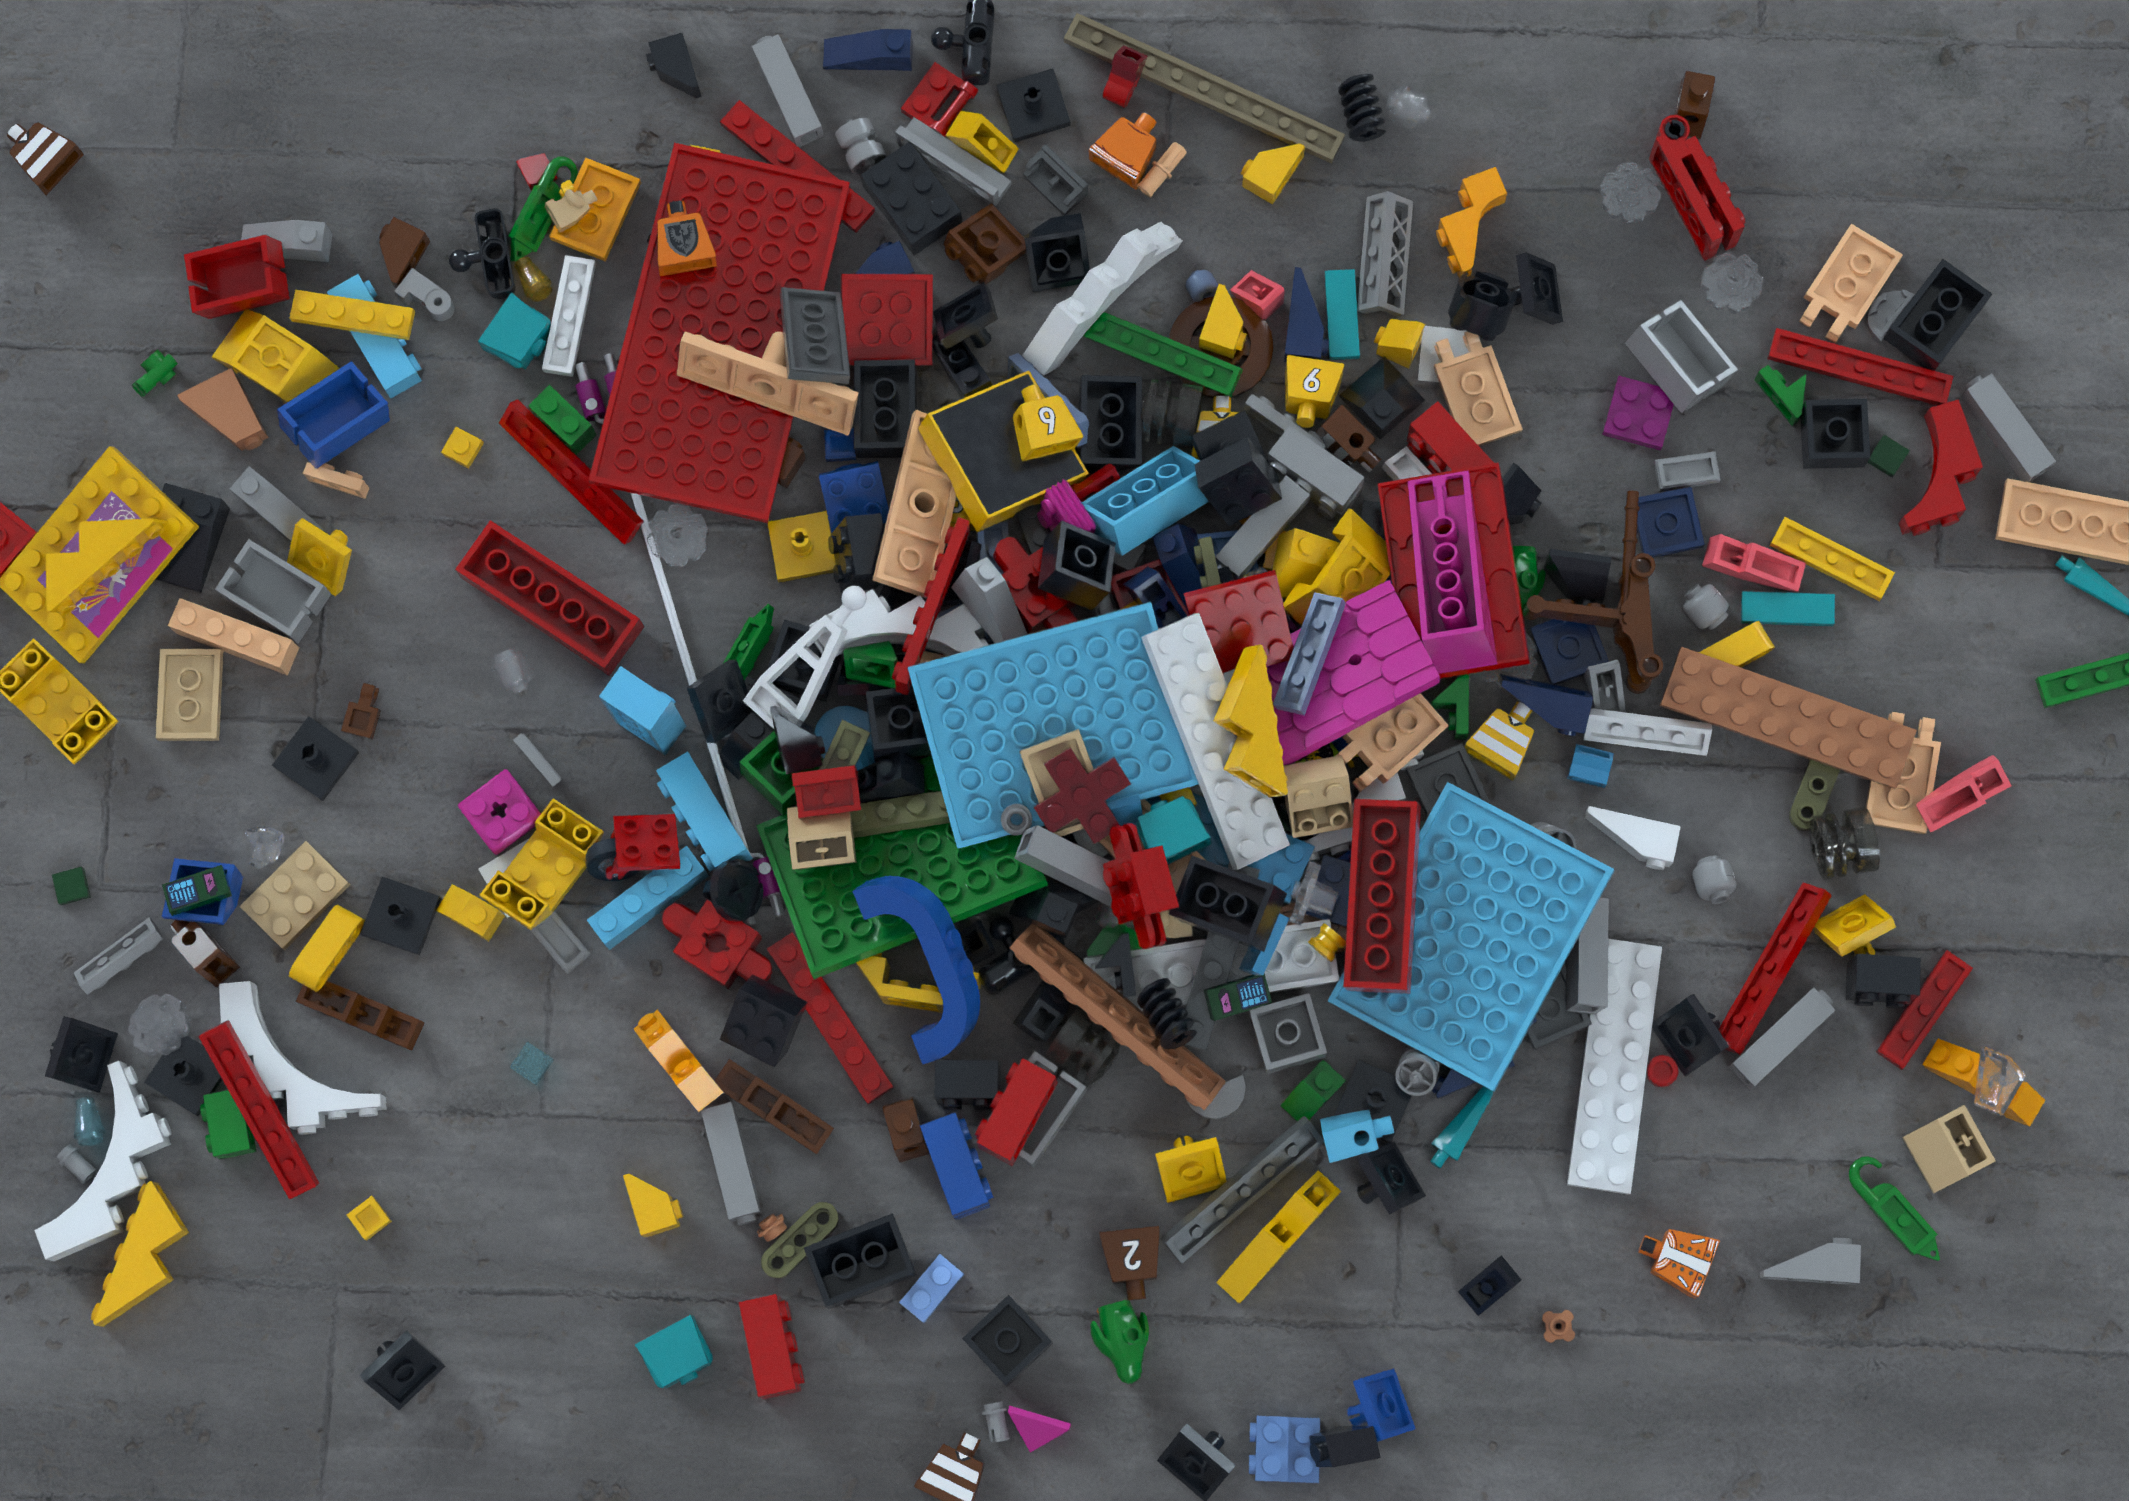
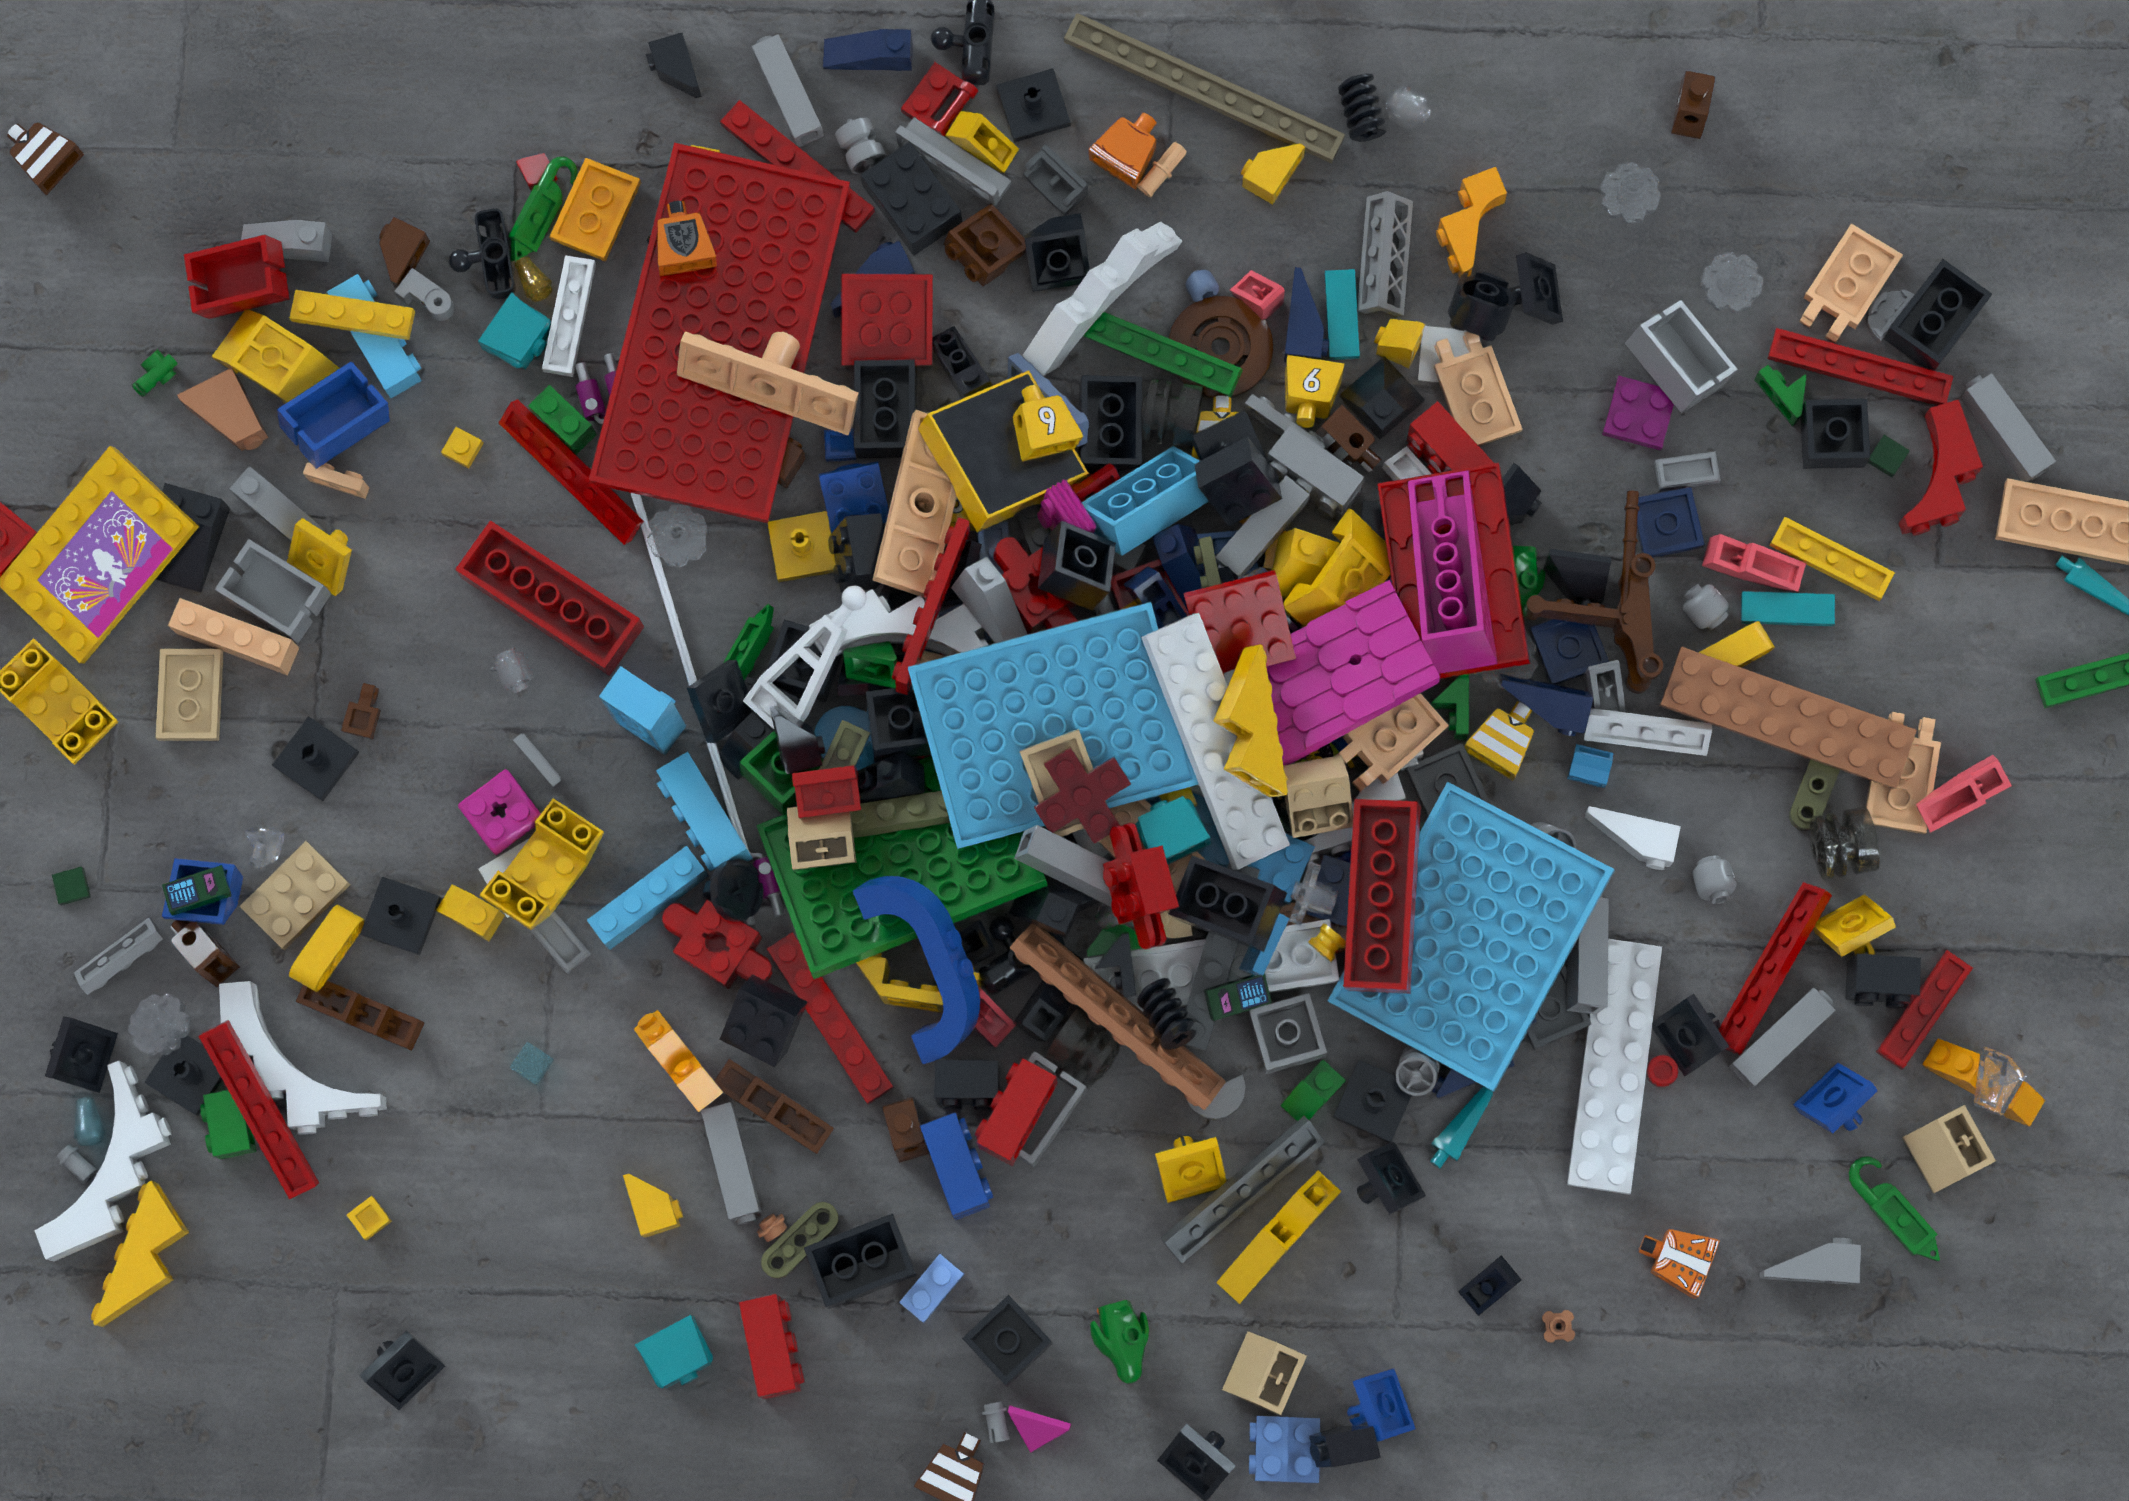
(101, 552): yellow slope -> none
(571, 207): tan piece -> none
(635, 845): red plate -> none
(814, 335): dark grey tile -> none
(967, 317): black tile -> none
(992, 1021): none -> coral slope
(1014, 829): light grey plate -> none
(1124, 75): leg -> none
(1126, 809): dark azure tile -> none
(1132, 1258): reddish brown torso -> none
(1223, 326): yellow slope -> none
(1264, 1373): none -> tan slope
(1309, 653): sand blue plate -> none
(1341, 1135): medium azure torso -> none
(1695, 188): red hinge -> none
(1836, 1099): none -> blue tile

